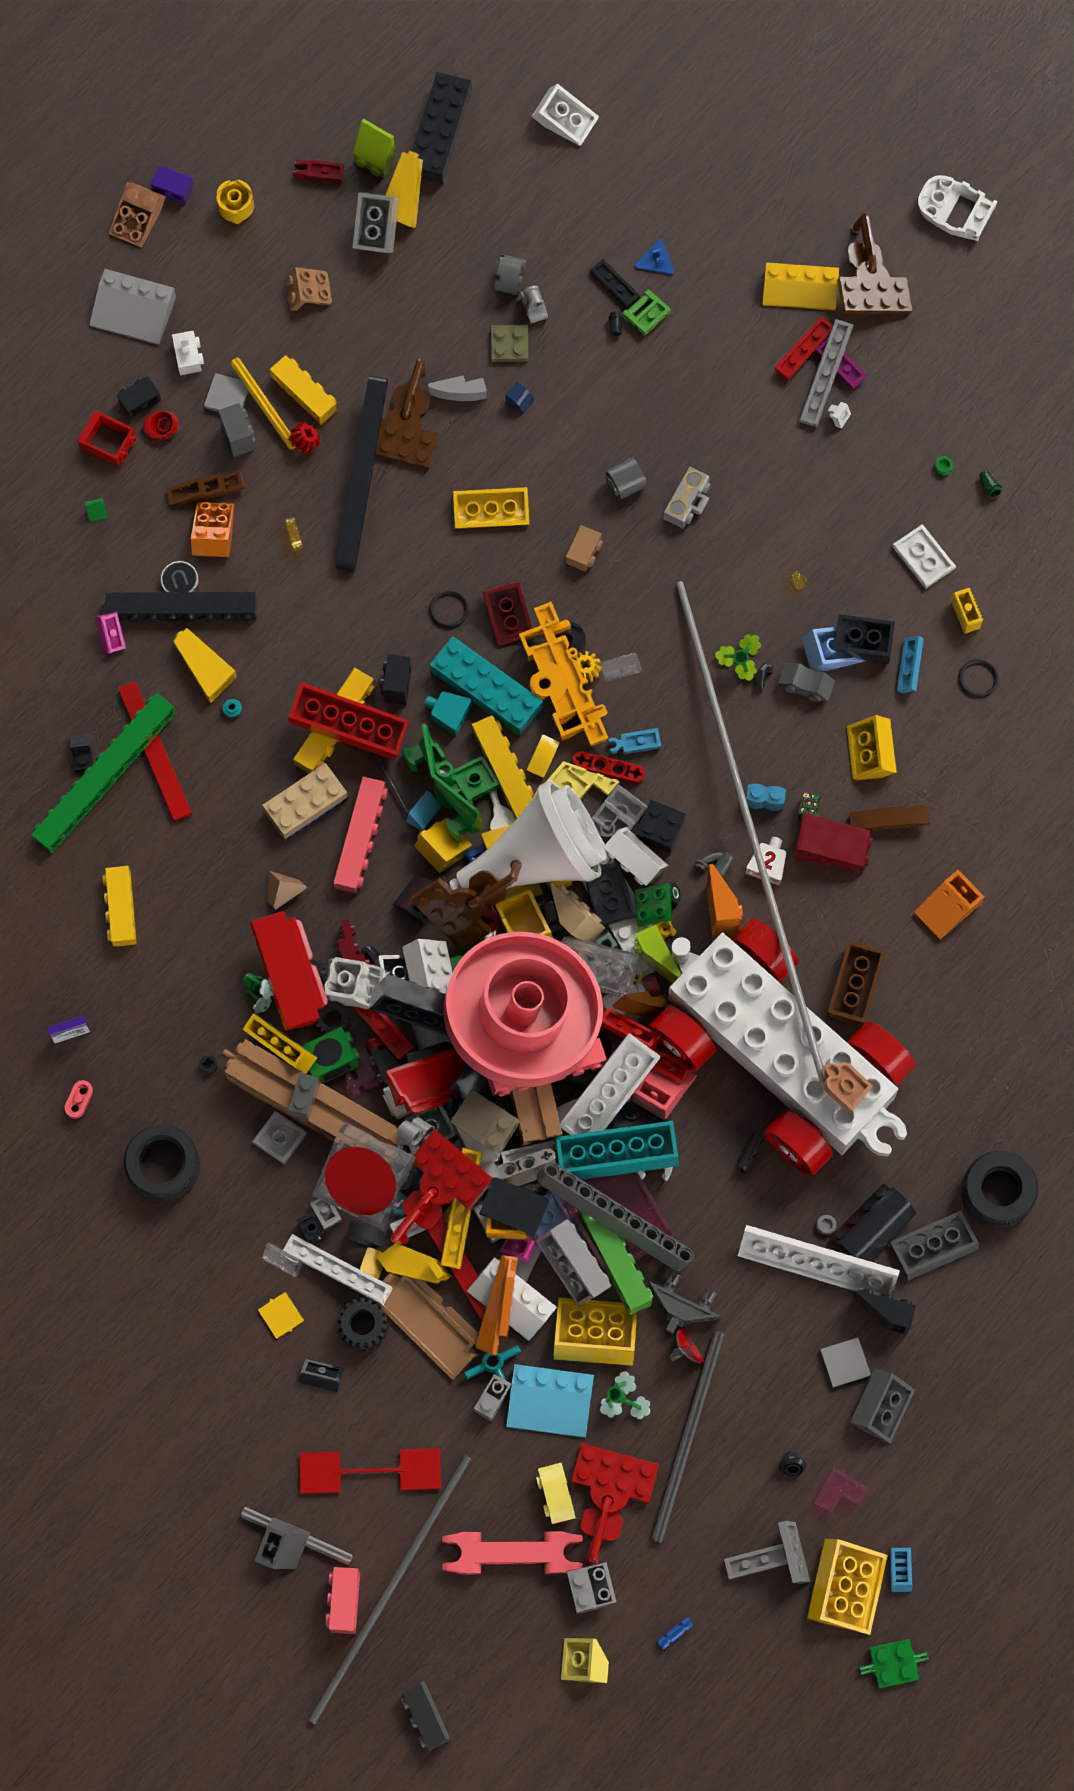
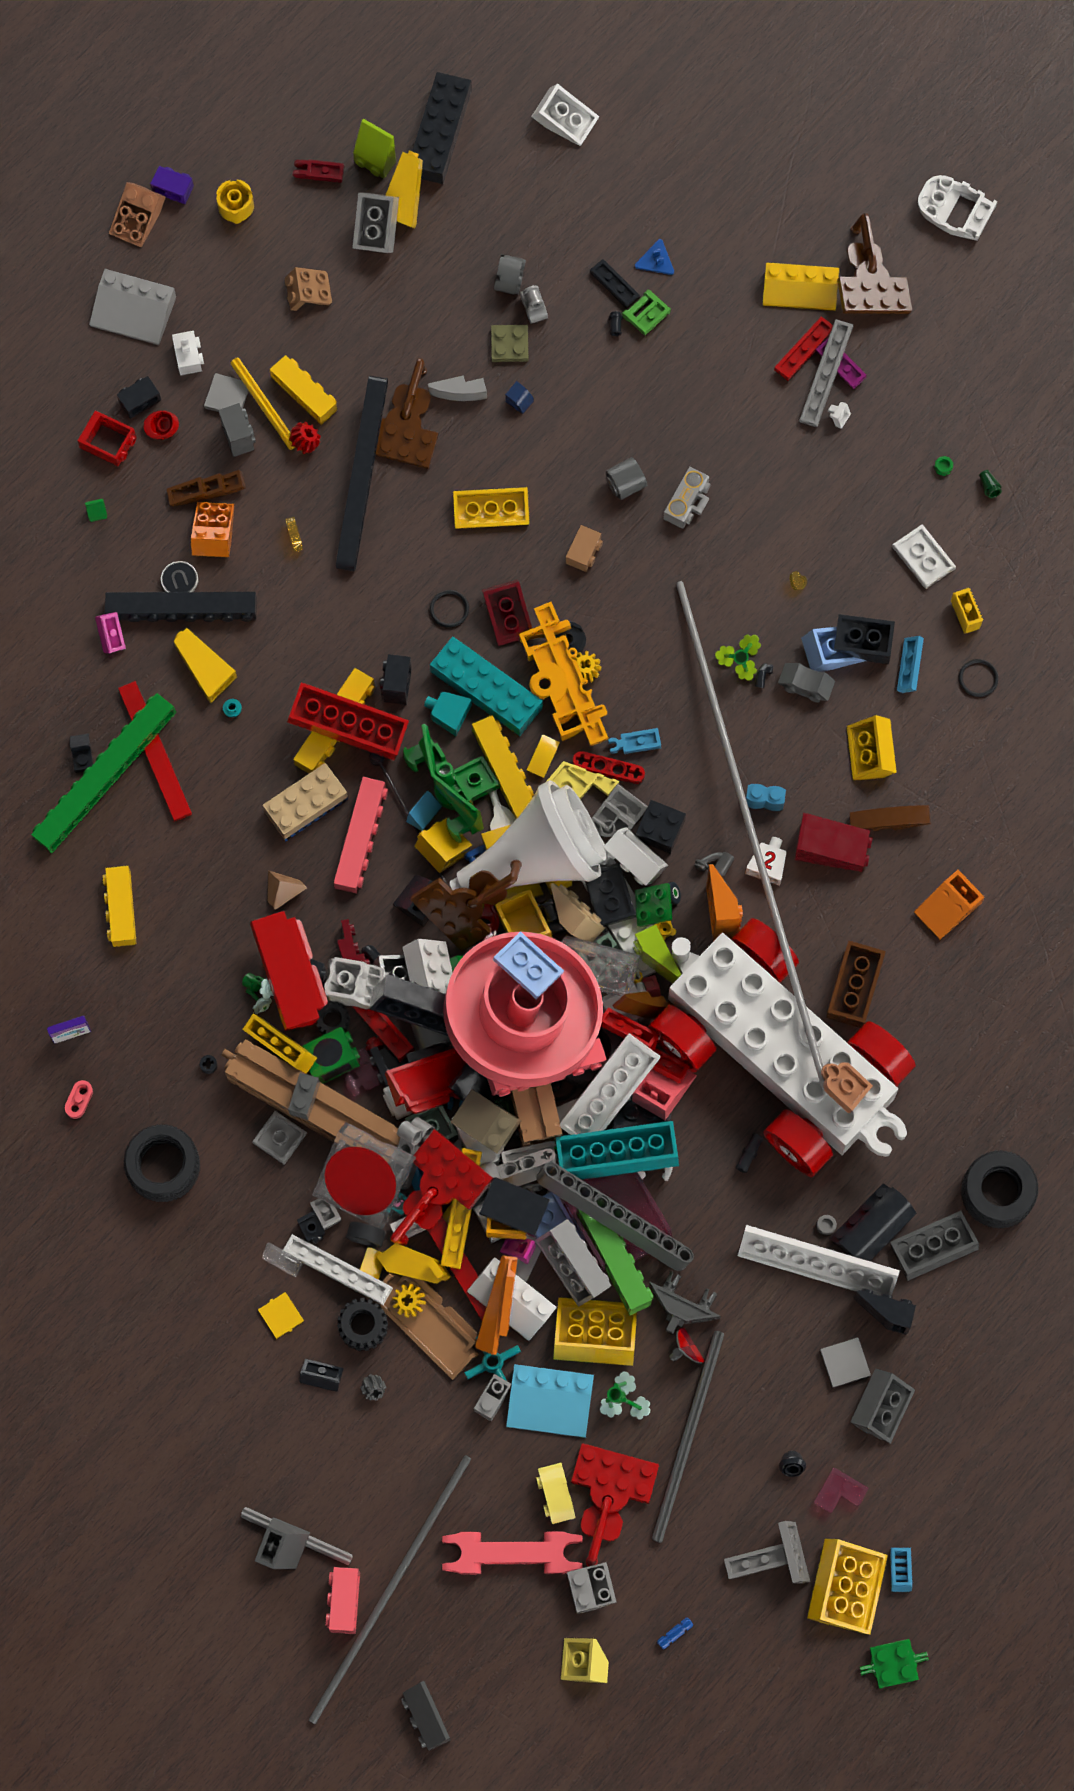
(323, 1473): red hinge -> none
(373, 1387): none -> dark grey gear
(405, 1294): none -> yellow gear
(528, 965): none -> light blue plate
(620, 666): clear tile -> none
(809, 804): brick -> none

